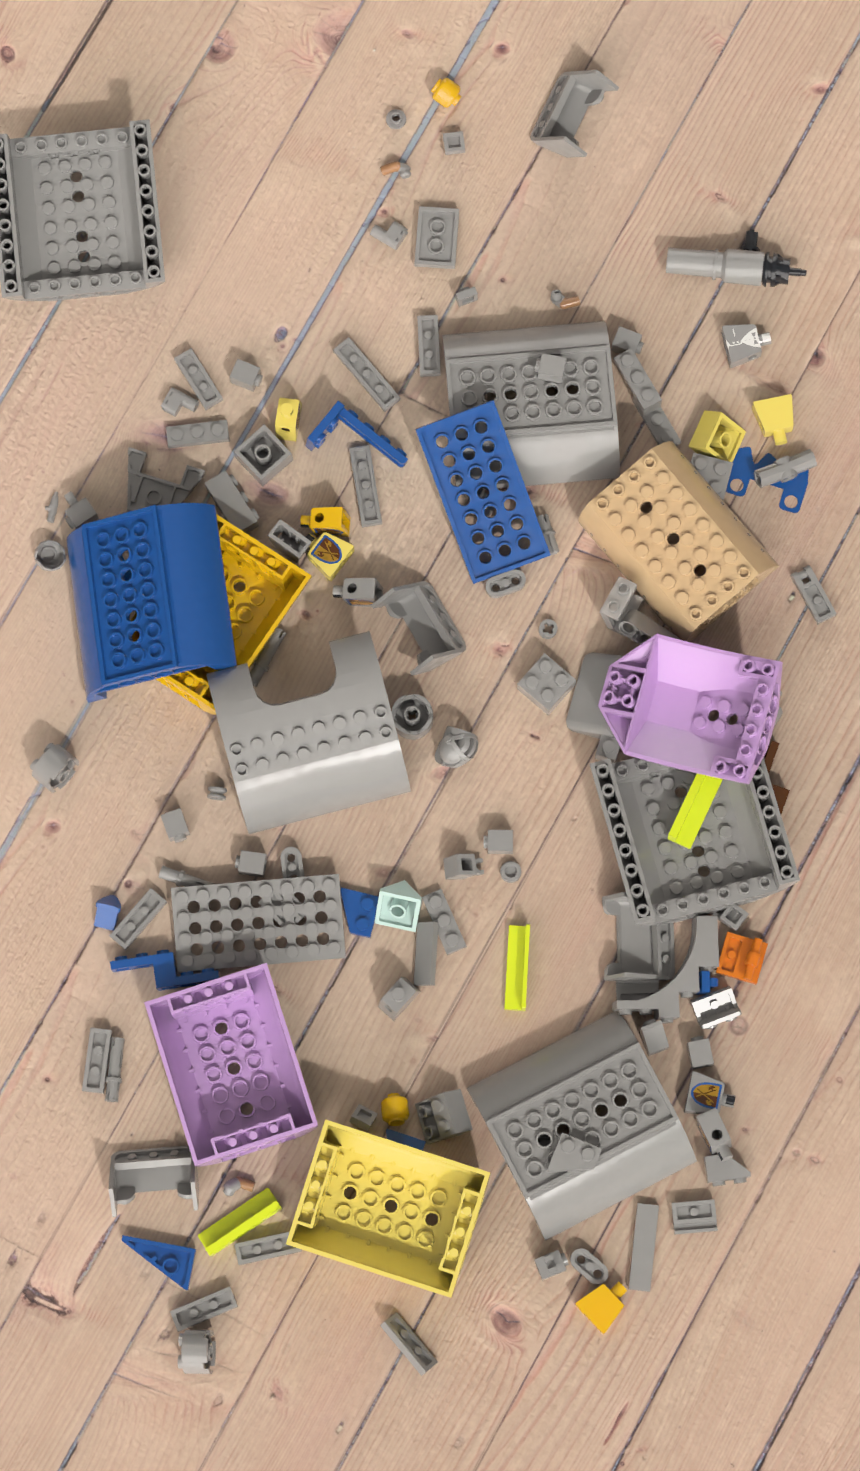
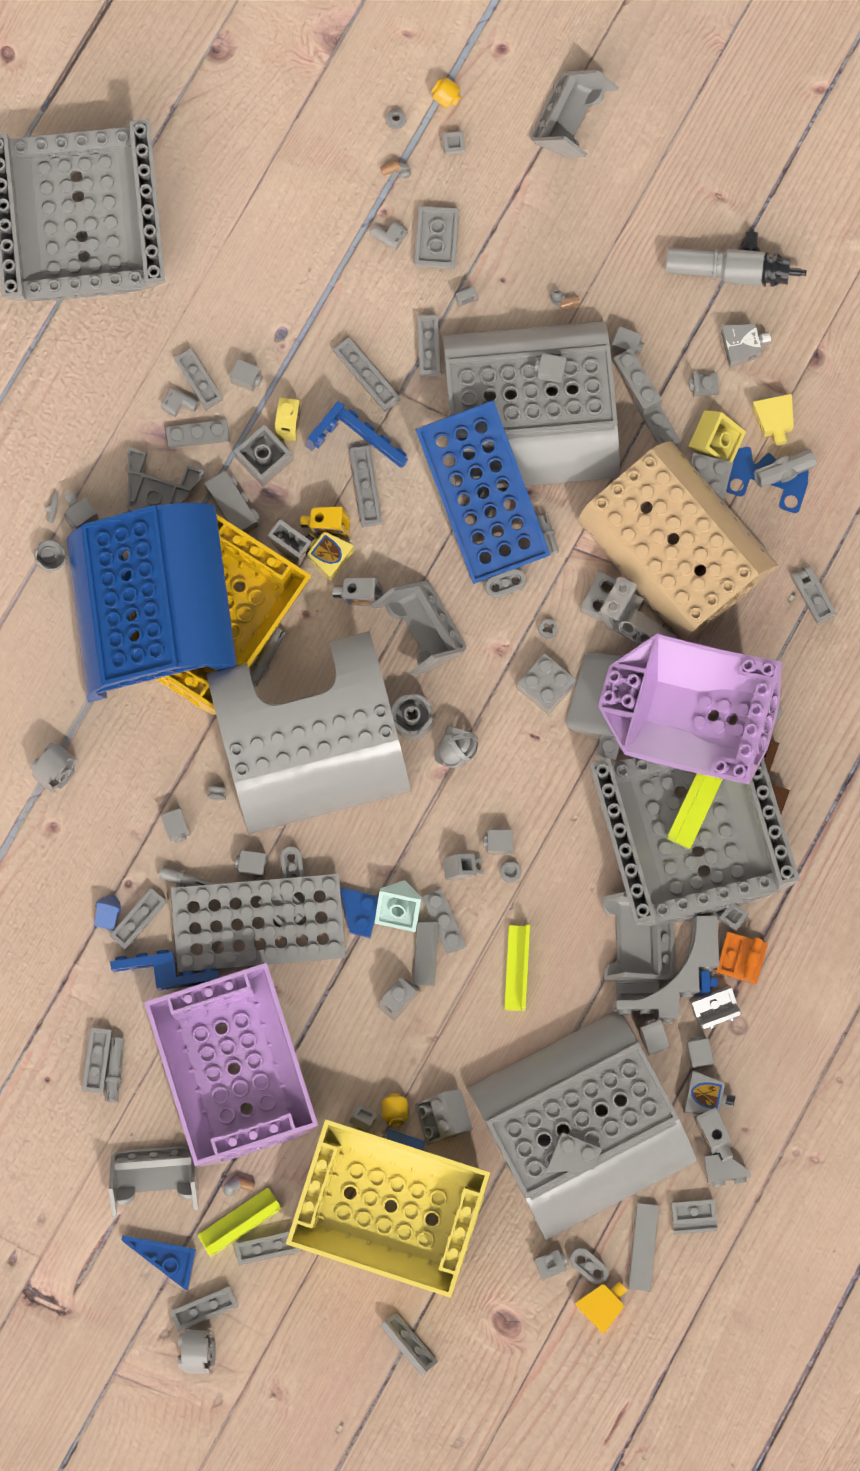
(597, 595): none -> light grey brick
(704, 384): none -> light grey bracket

